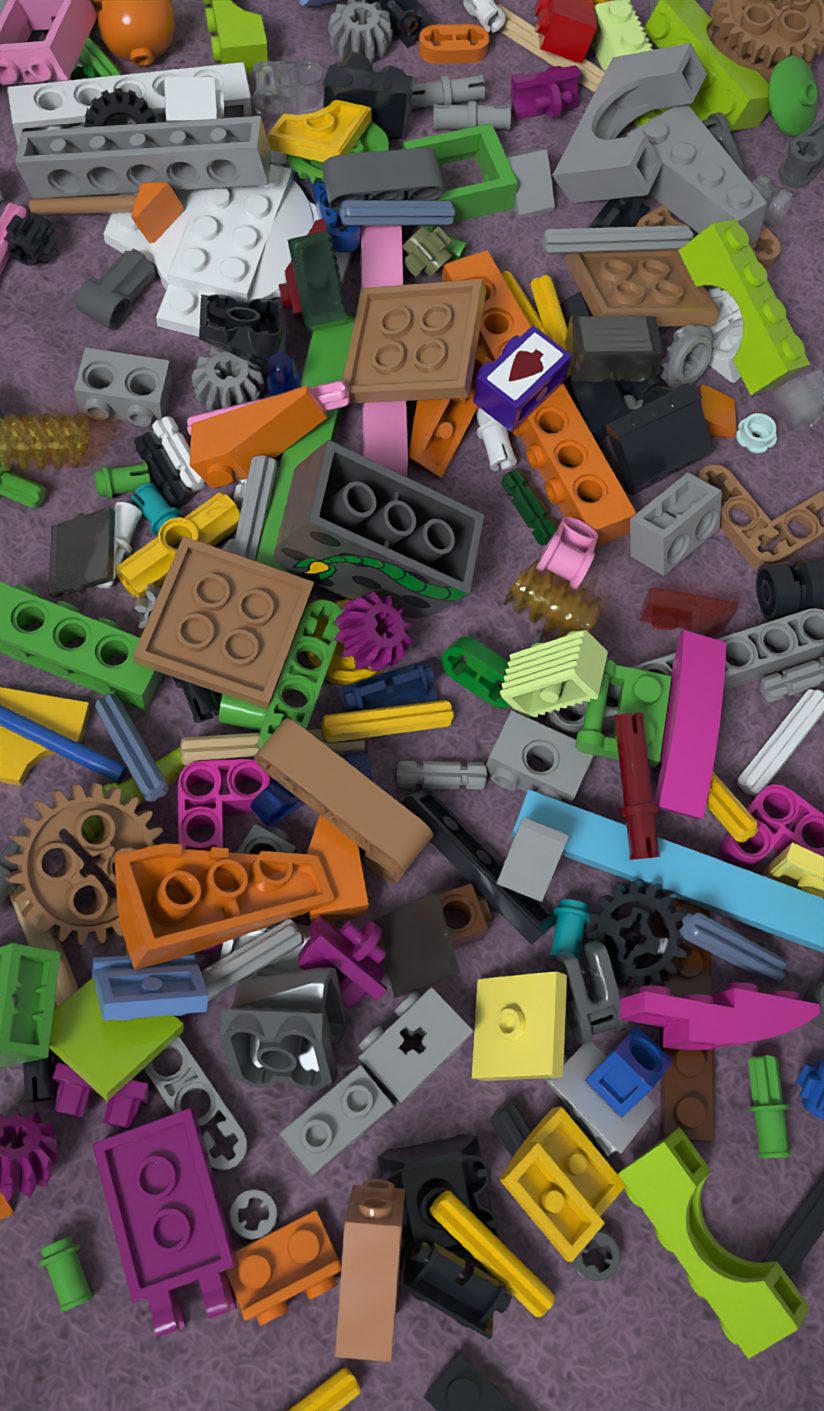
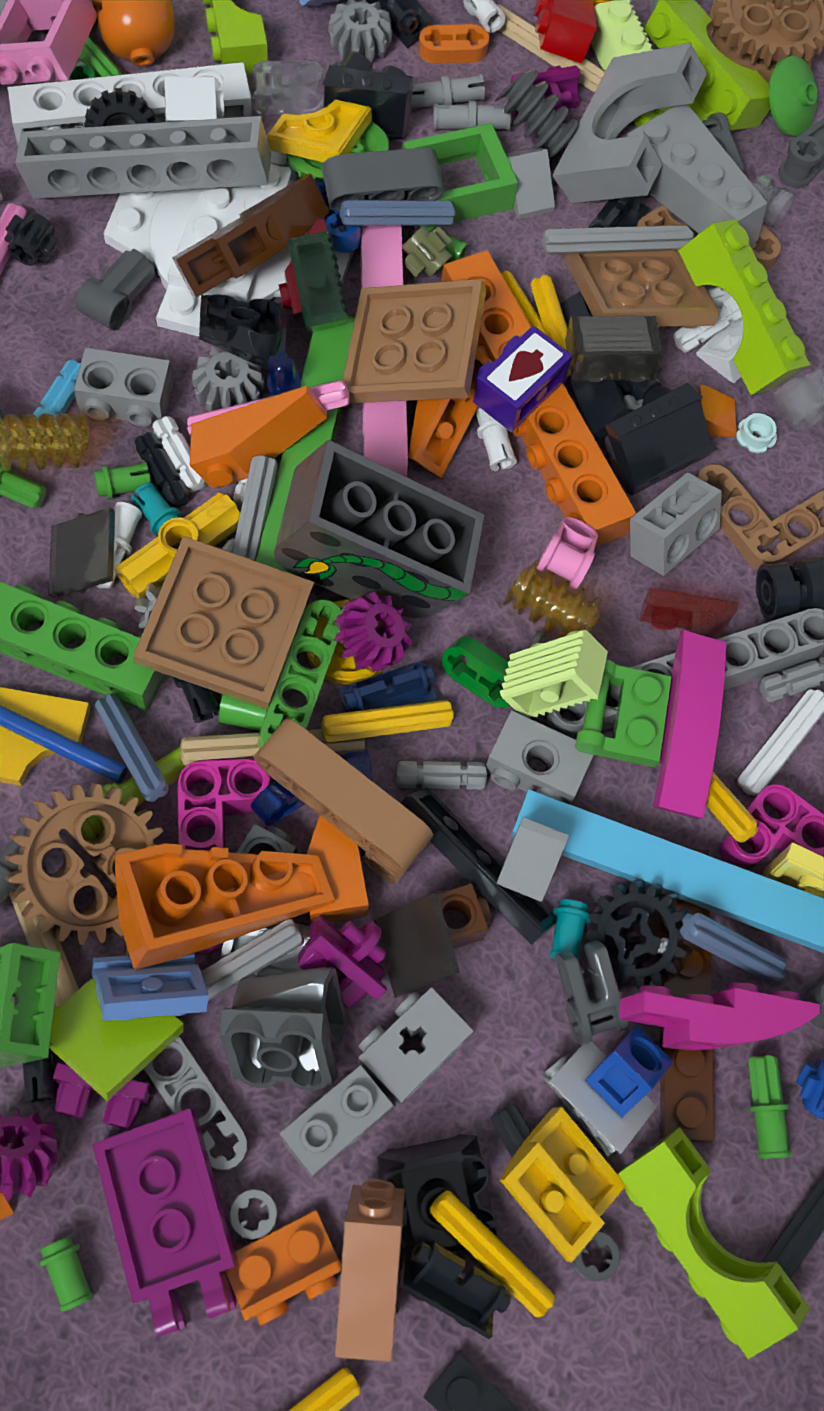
(61, 391): none -> medium azure axle
(82, 205): medium nougat bar -> none
(155, 209): orange slope -> none
(252, 237): none -> reddish brown slope
(520, 1027): light yellow plate -> none
(529, 505): dark green axle -> none
(538, 112): none -> dark grey piece
(636, 786): dark red pin -> none
(697, 343): light grey gear -> none

